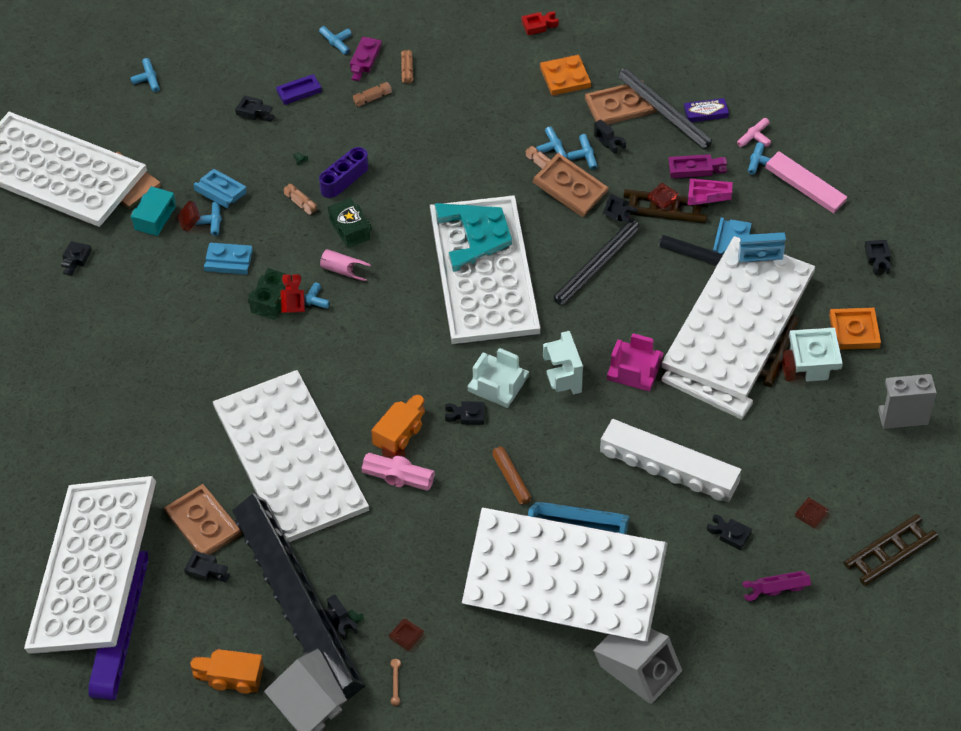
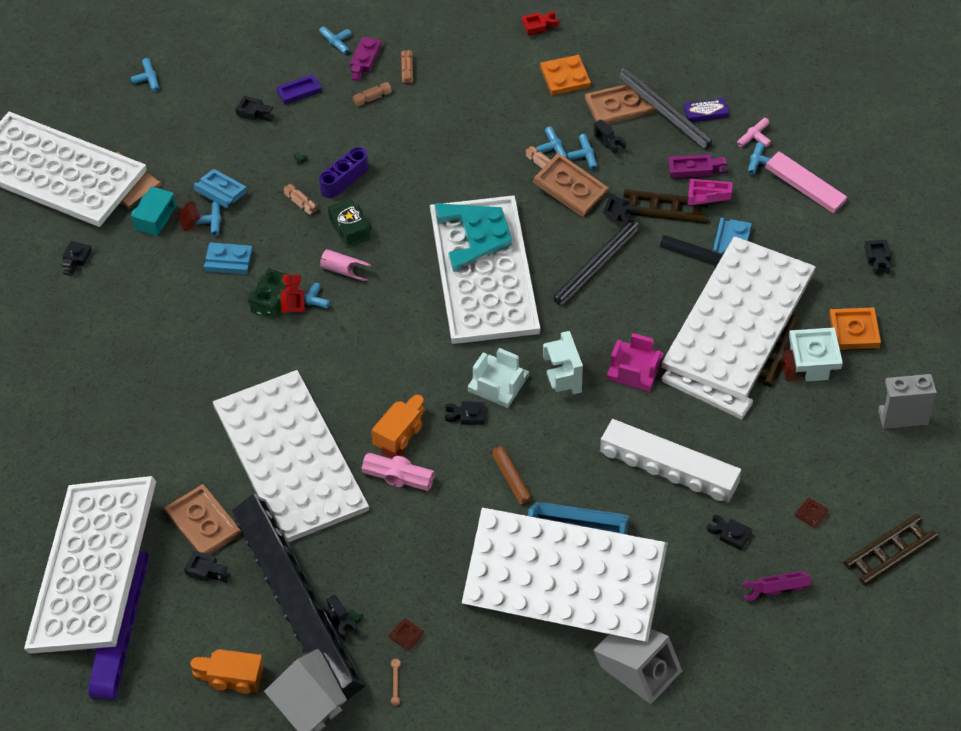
(662, 196): clear red tile -> none
(761, 247): dark azure plate -> none

